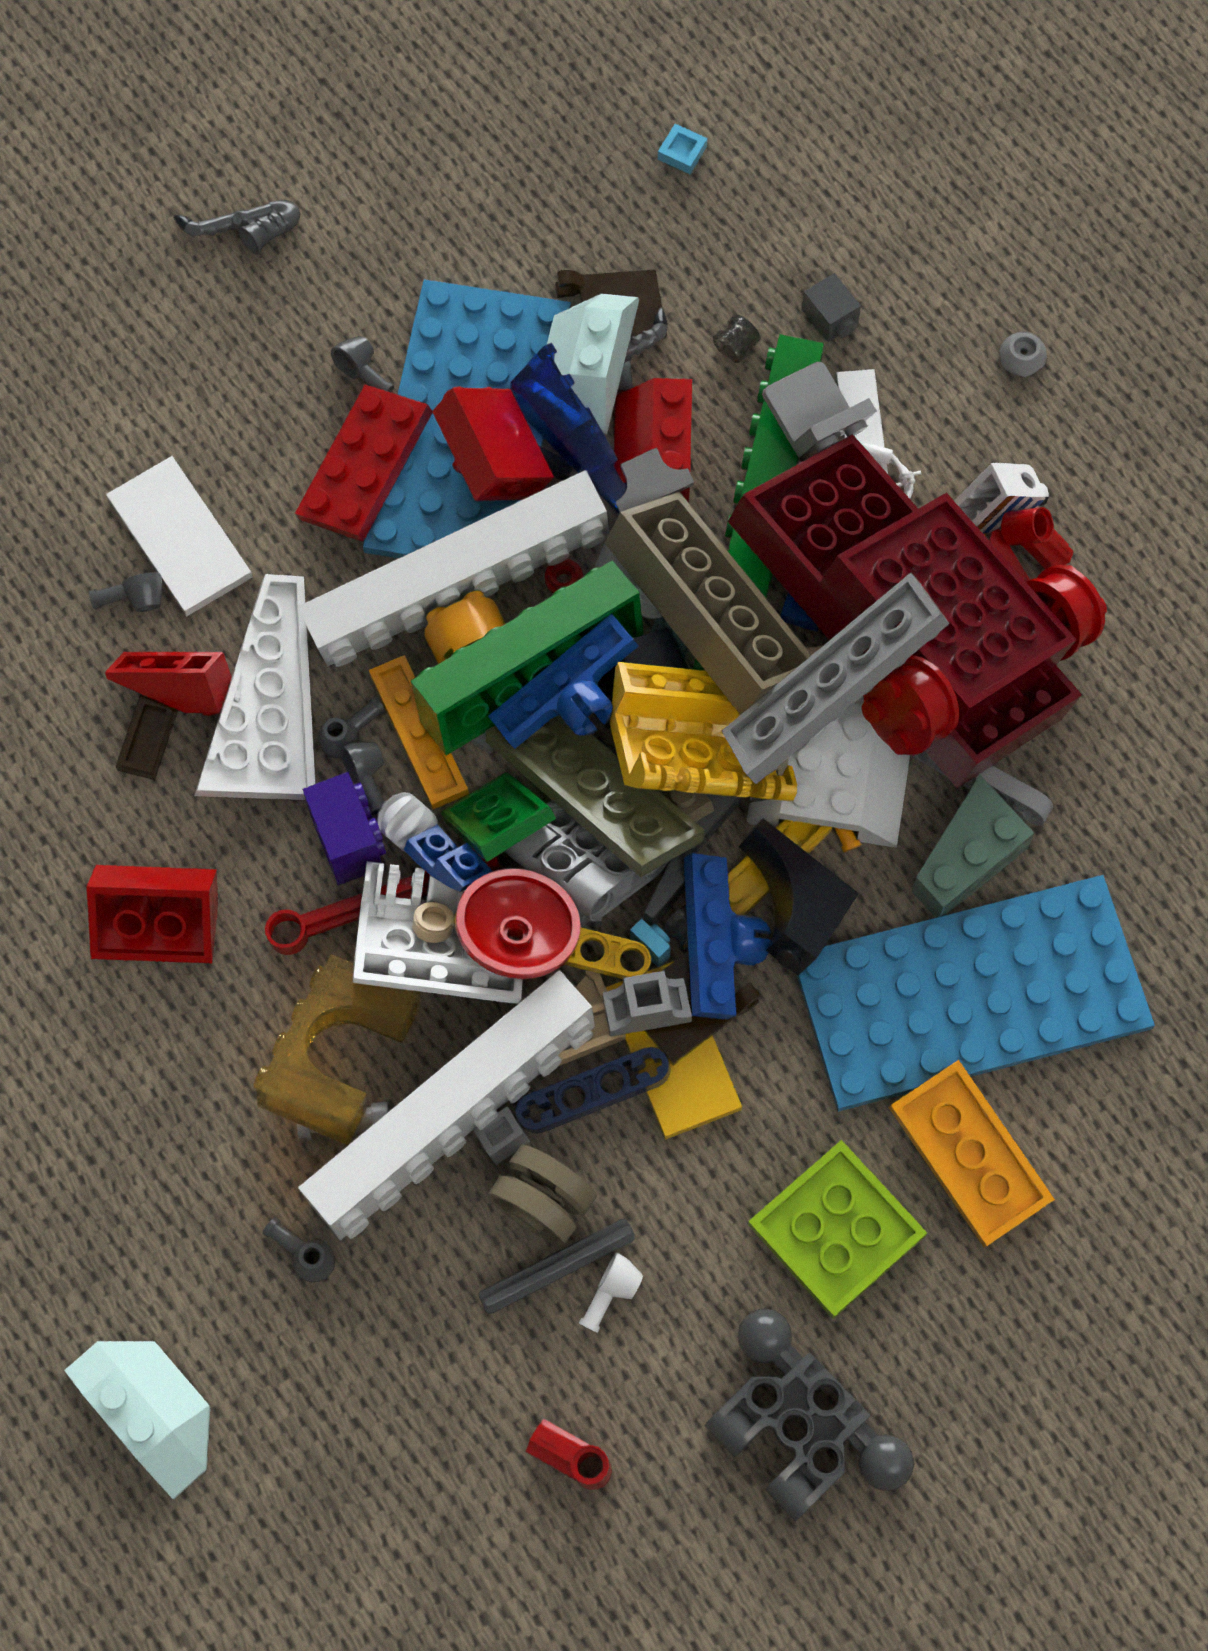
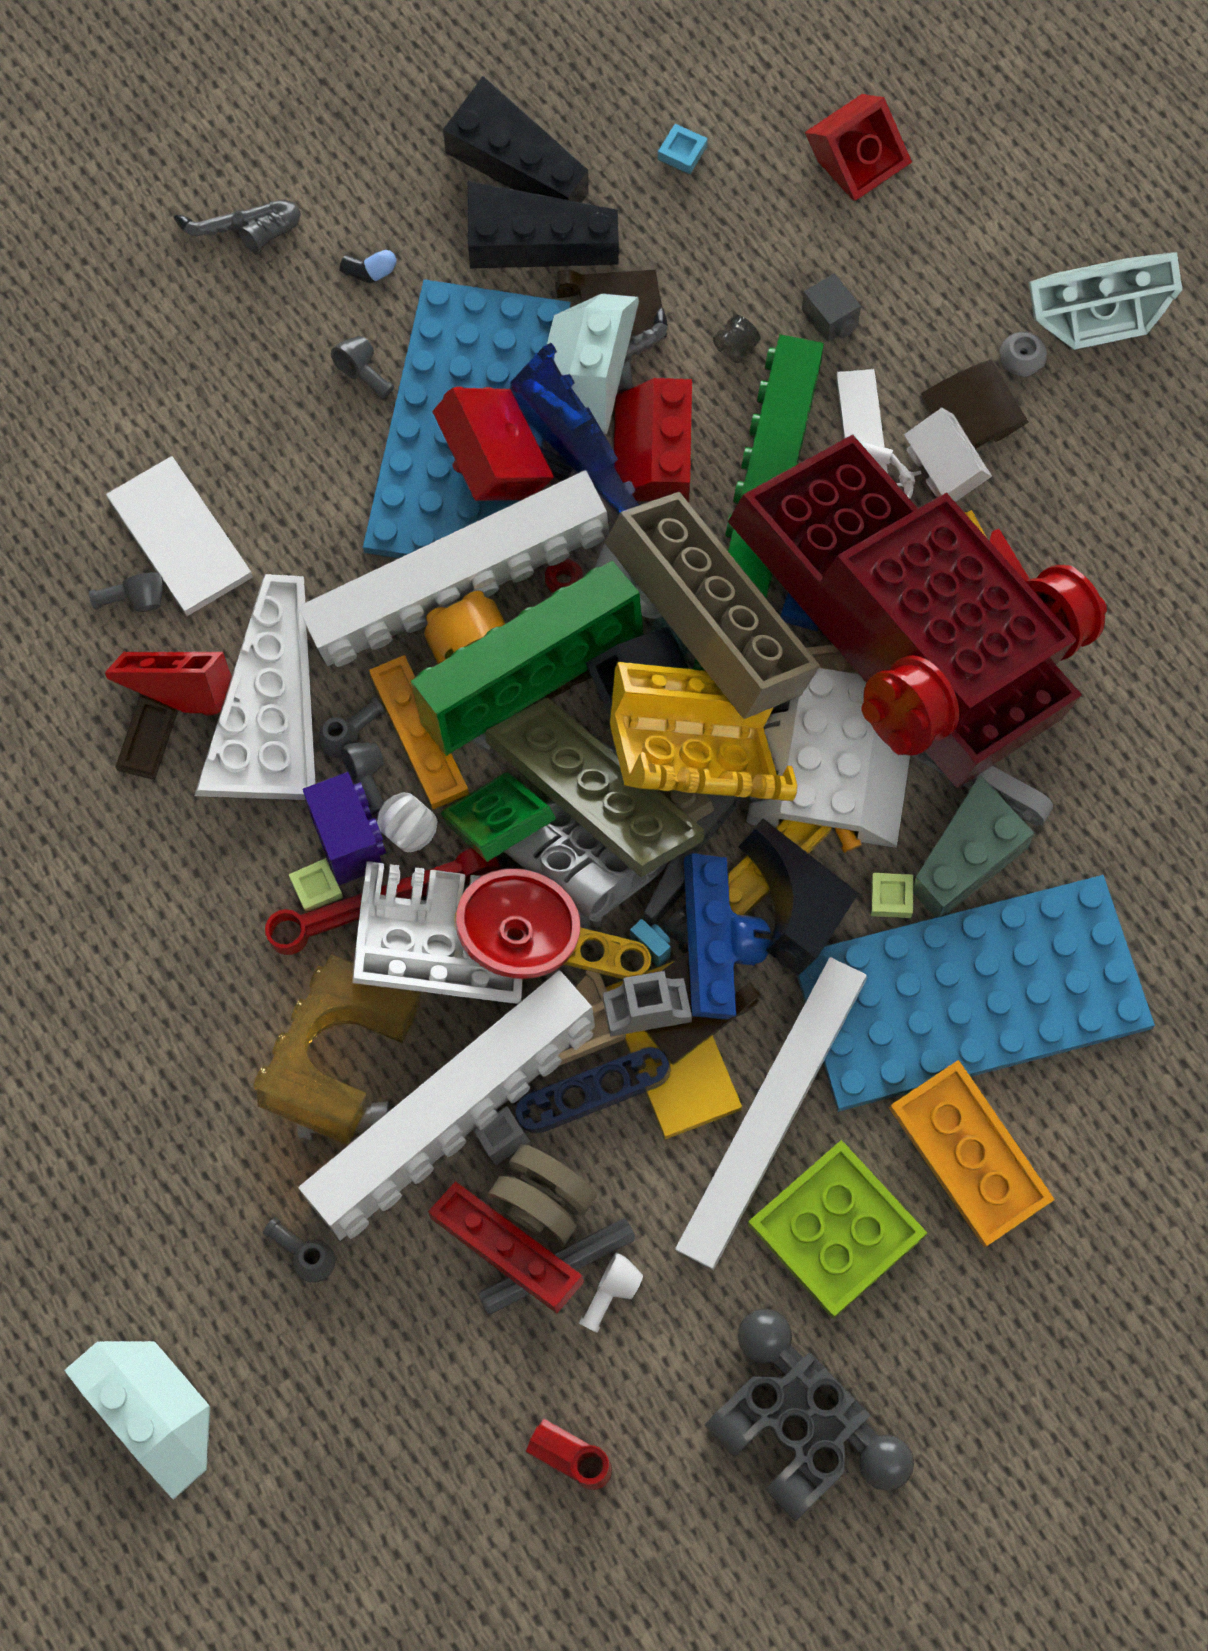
(152, 913): red slope -> none
(315, 886): none -> yellowish green plate
(364, 462): red plate -> none
(370, 269): none -> arm
(433, 922): tan tile -> none
(444, 860): blue slope -> none
(506, 1247): none -> red plate
(511, 147): none -> black wedge
(537, 230): none -> black wedge
(567, 686): blue plate -> none
(650, 479): light grey brick -> none
(771, 1113): none -> white tile
(814, 409): light grey bracket -> none
(857, 676): light grey plate -> none
(859, 145): none -> red slope
(892, 895): none -> yellowish green plate
(946, 455): none -> white brick
(978, 402): none -> dark brown slope
(1000, 490): white torso -> none
(1036, 533): red piece -> none
(1106, 299): none -> light aqua wedge

